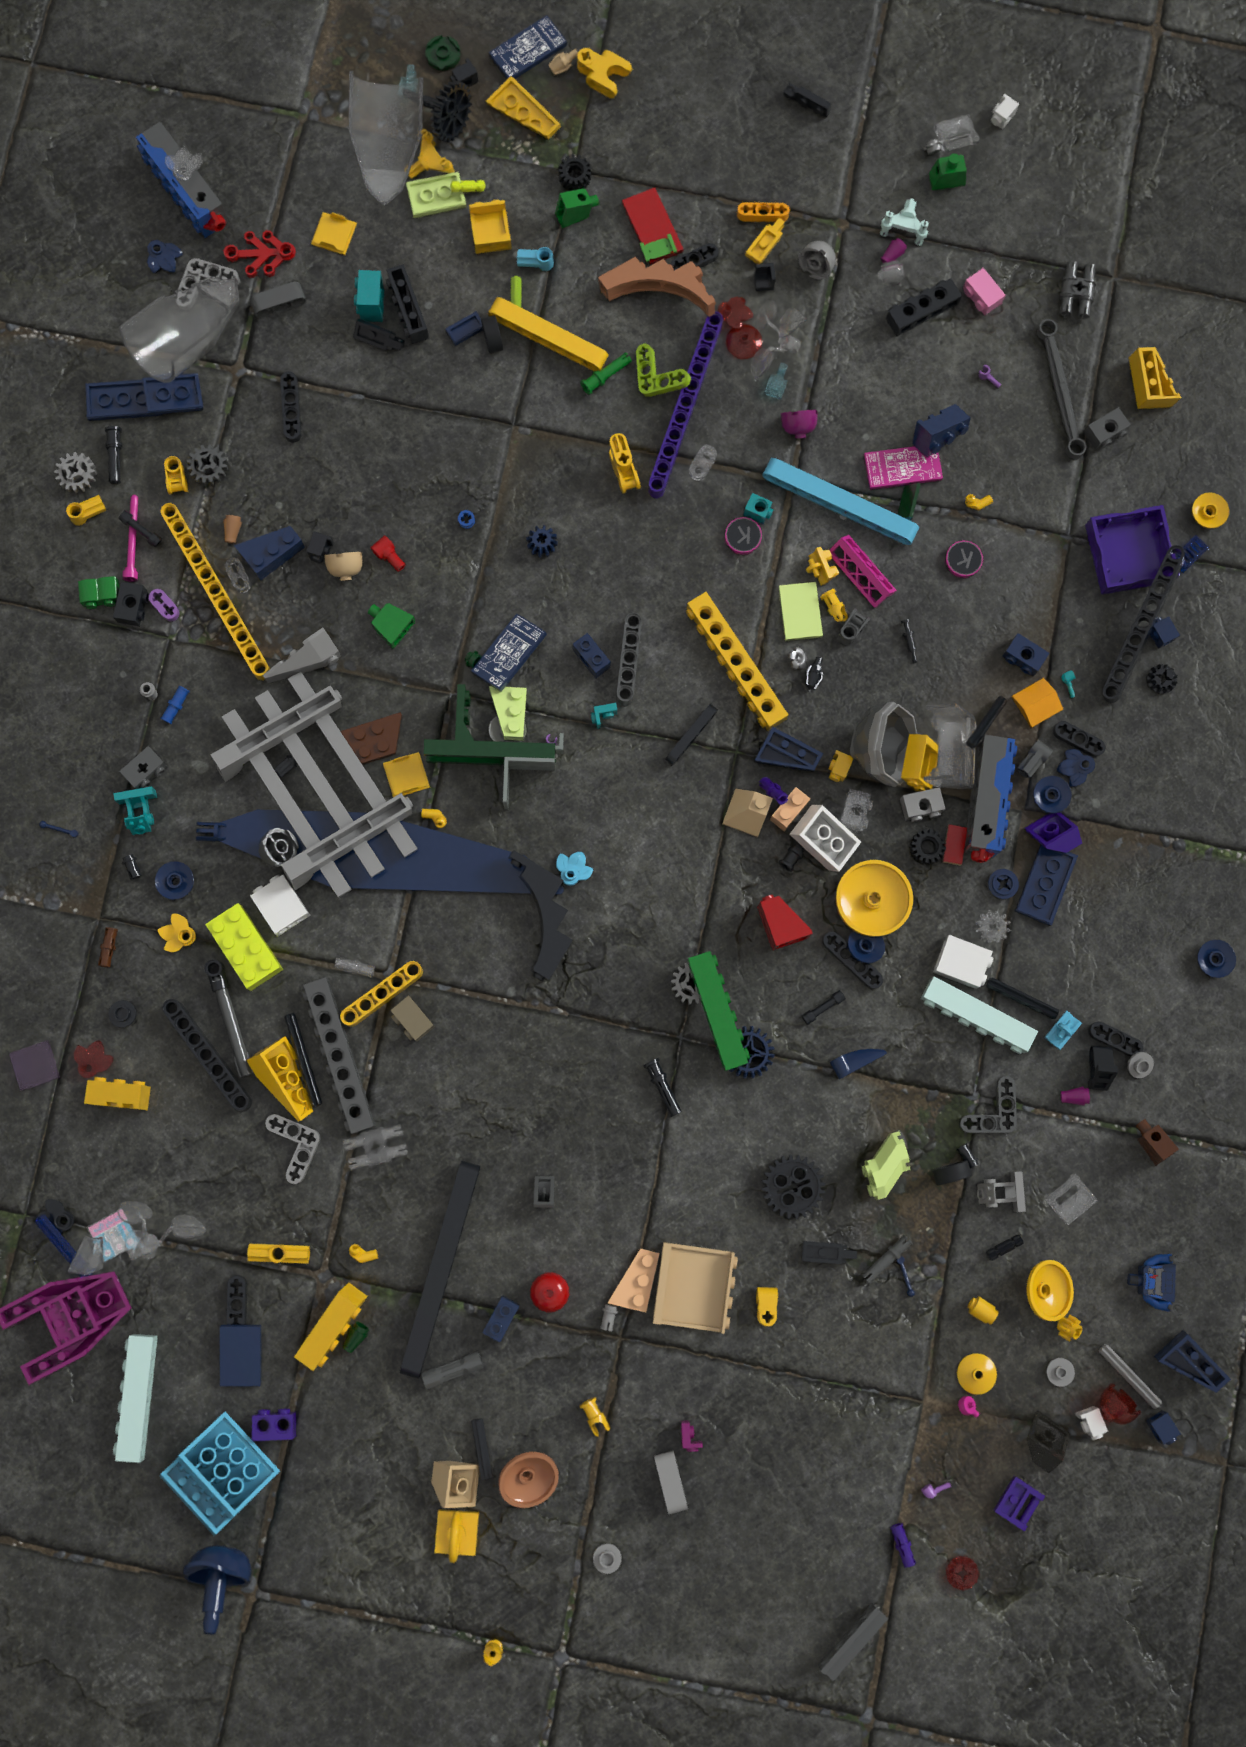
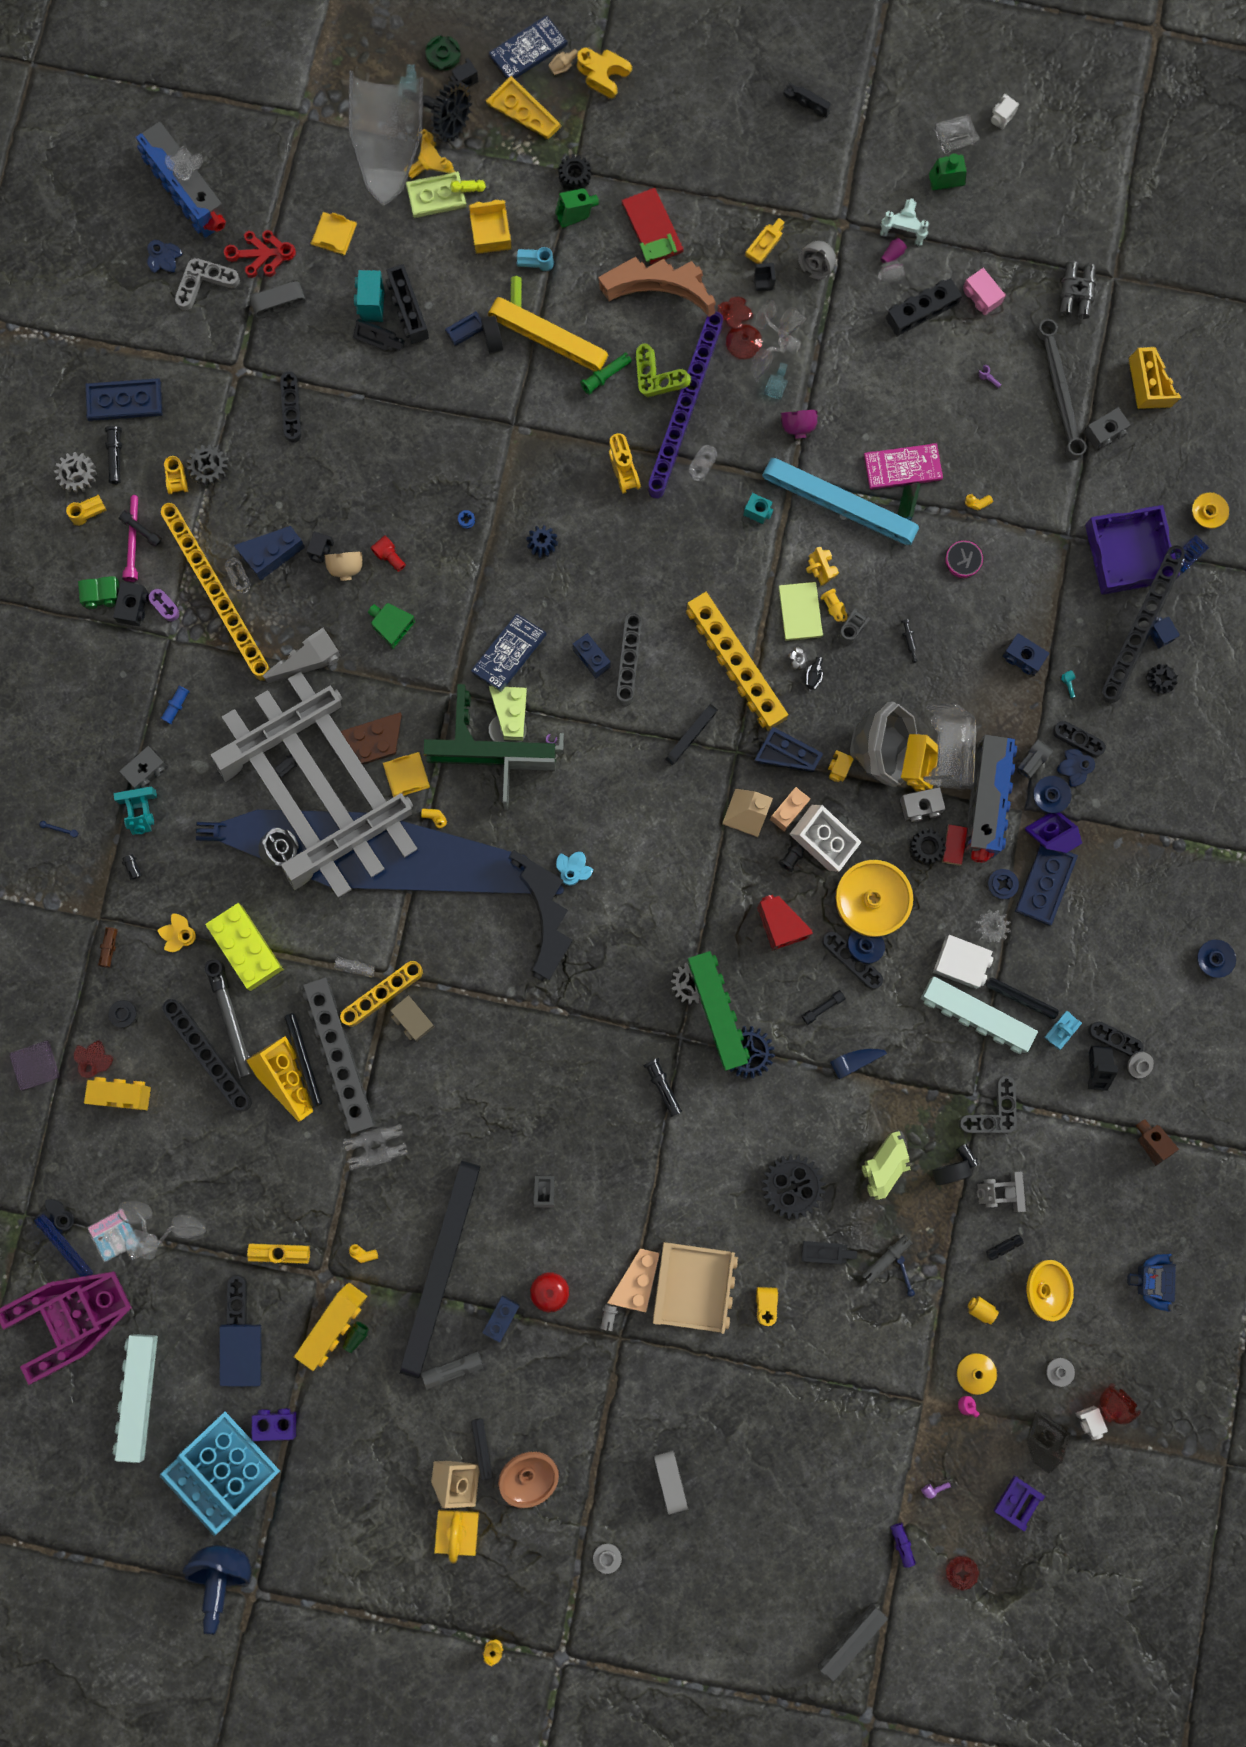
(88, 1257): clear slope -> none
(148, 690): light grey pin -> none
(166, 875): dark blue dish -> none
(178, 396): dark blue tile -> none
(180, 328): clear windscreen -> none
(231, 528): medium nougat cone -> none
(279, 904): white brick -> none
(303, 1145): light grey beam -> none
(472, 658): dark green plate -> none
(594, 1415): yellow piece -> none
(606, 711): teal bracket -> none
(679, 261): black beam -> none
(686, 1433): magenta bracket -> none
(743, 535): black tile -> none
(757, 217): light orange beam -> none
(773, 790): dark purple pin -> none
(862, 802): clear brick -> none
(866, 566): dark pink fence -> none
(933, 146): light grey plate -> none
(940, 430): dark blue wedge -> none
(986, 722): black axle -> none
(1038, 702): light orange slope -> none
(1069, 1328): yellow gear -> none
(1074, 1204): clear plate -> none
(1076, 1096): magenta cone -> none
(1130, 1376): light grey axle -> none
(1163, 1428): dark blue brick -> none
(1191, 1360): dark blue wedge -> none

